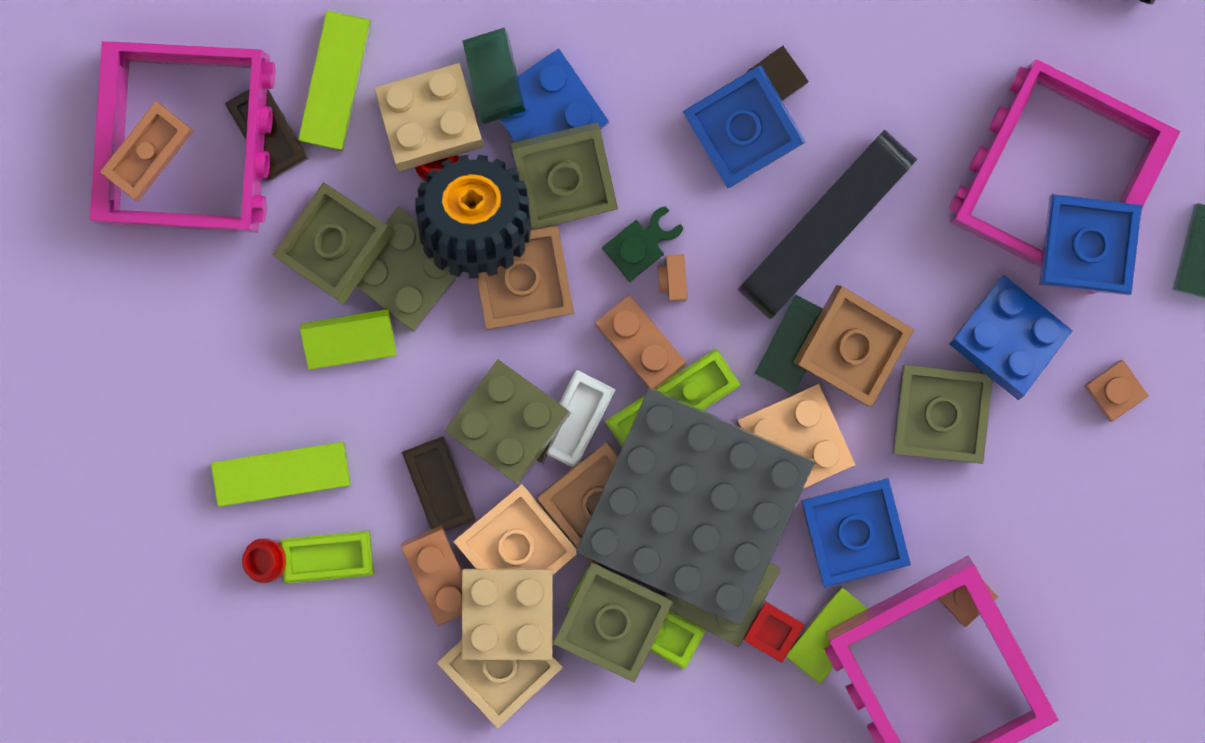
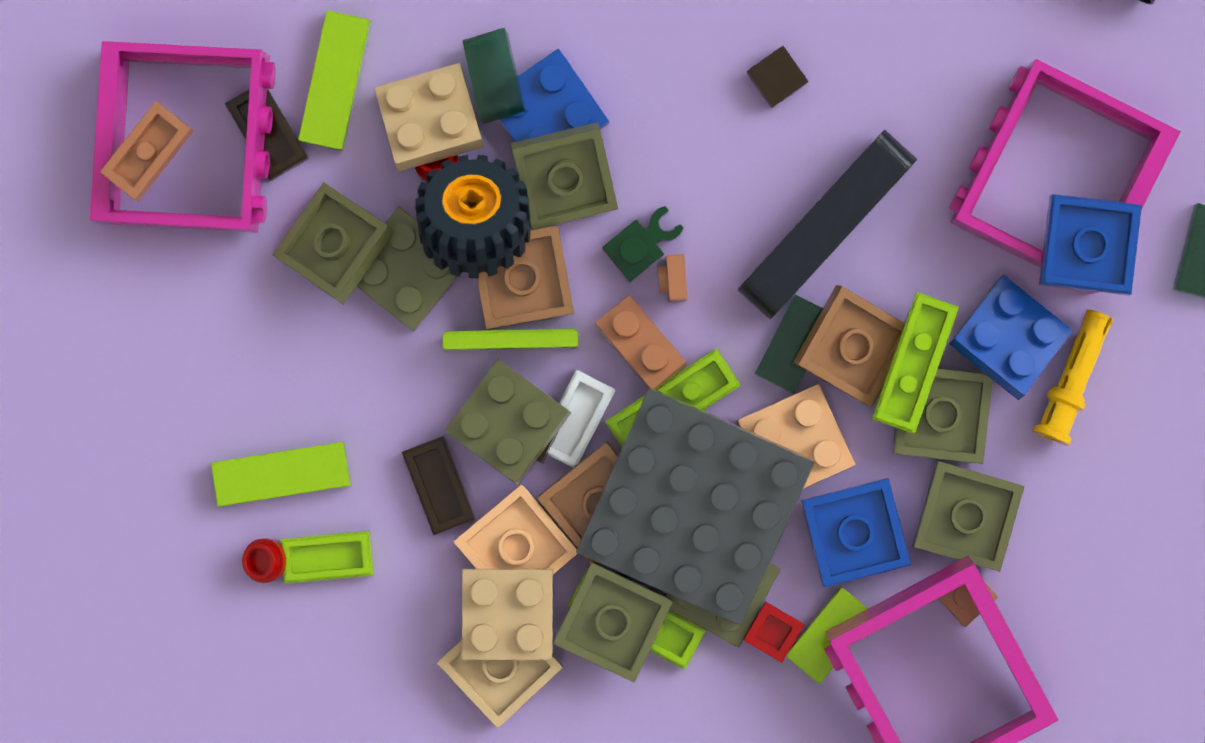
(348, 339): lime tile -> none
(436, 573): nougat plate -> none
(510, 339): none -> lime tile
(744, 126): blue plate -> none
(915, 363): none -> lime tile
(968, 515): none -> olive plate
(1066, 397): none -> yellow pin
(1116, 390): nougat plate -> none

